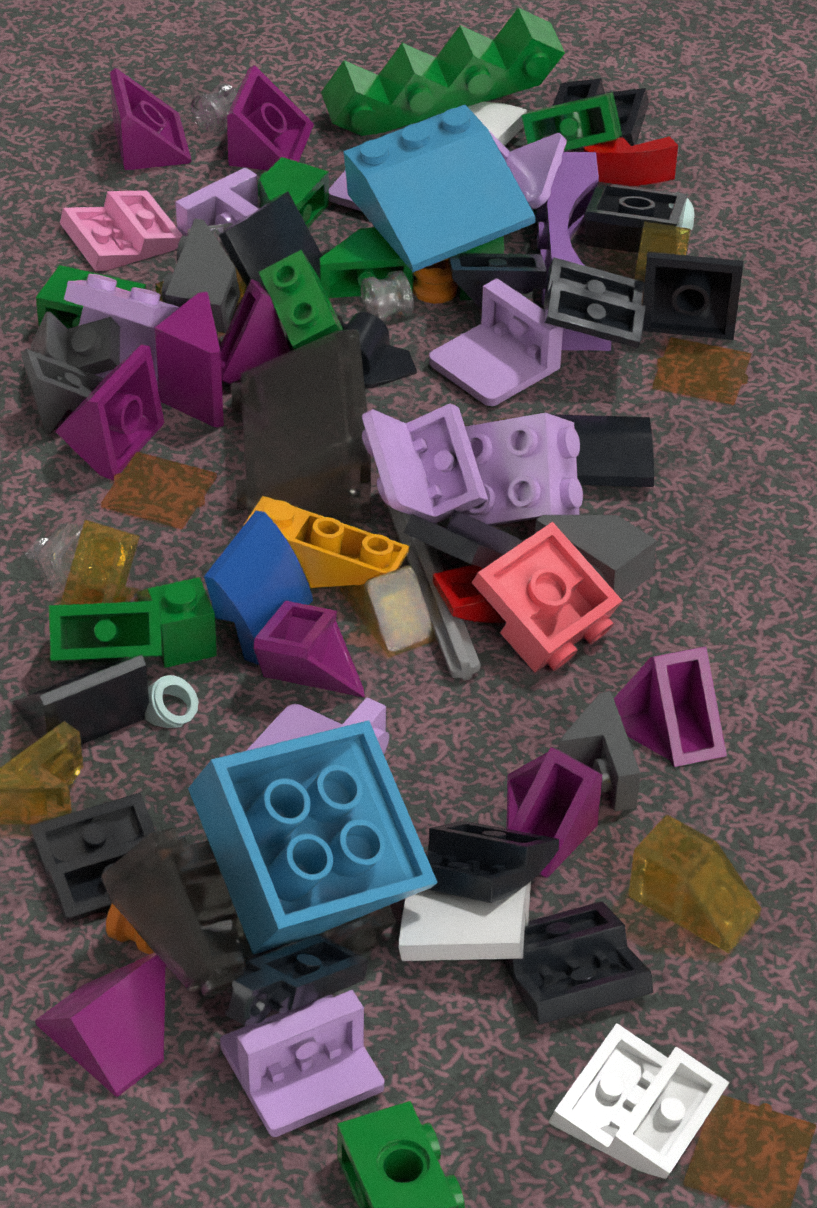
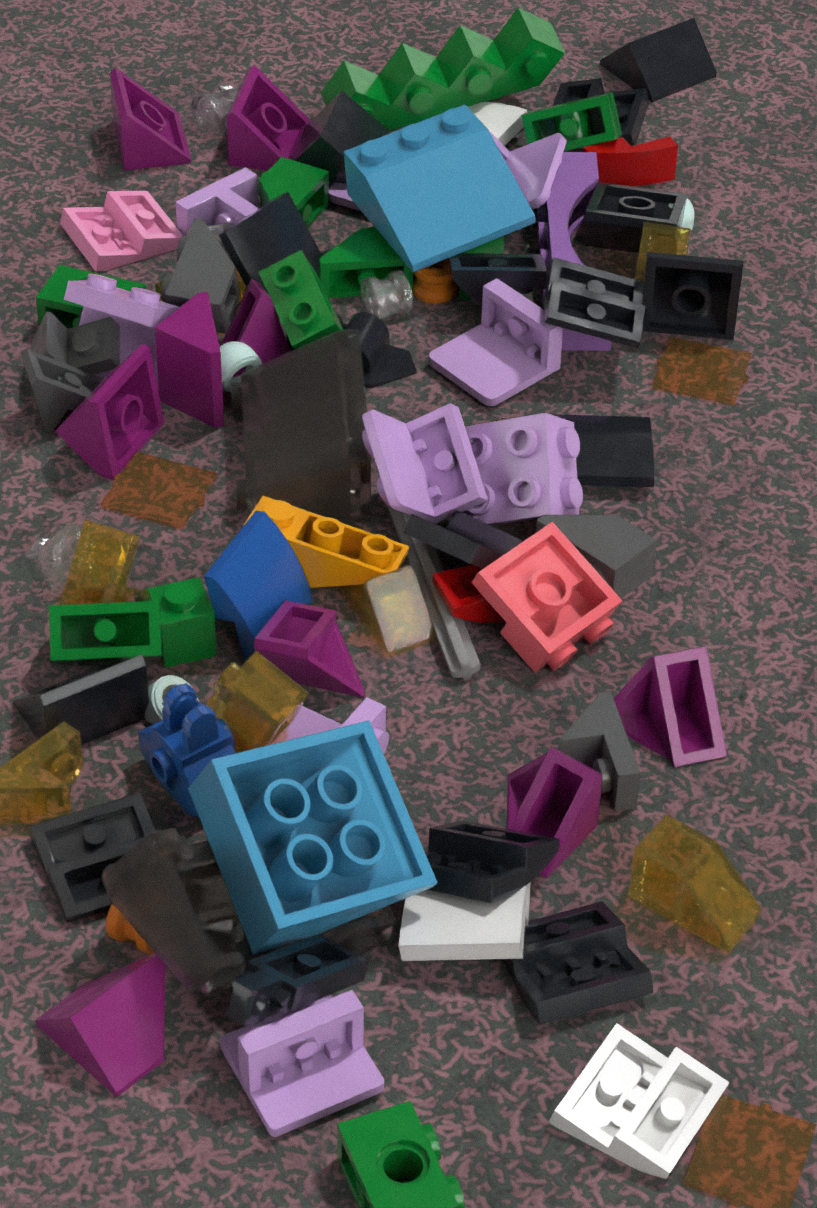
(184, 743): none -> blue hinge
(234, 357): none -> light aqua piece
(256, 702): none -> clear yellow slope
(333, 131): none -> black slope
(663, 61): none -> black slope

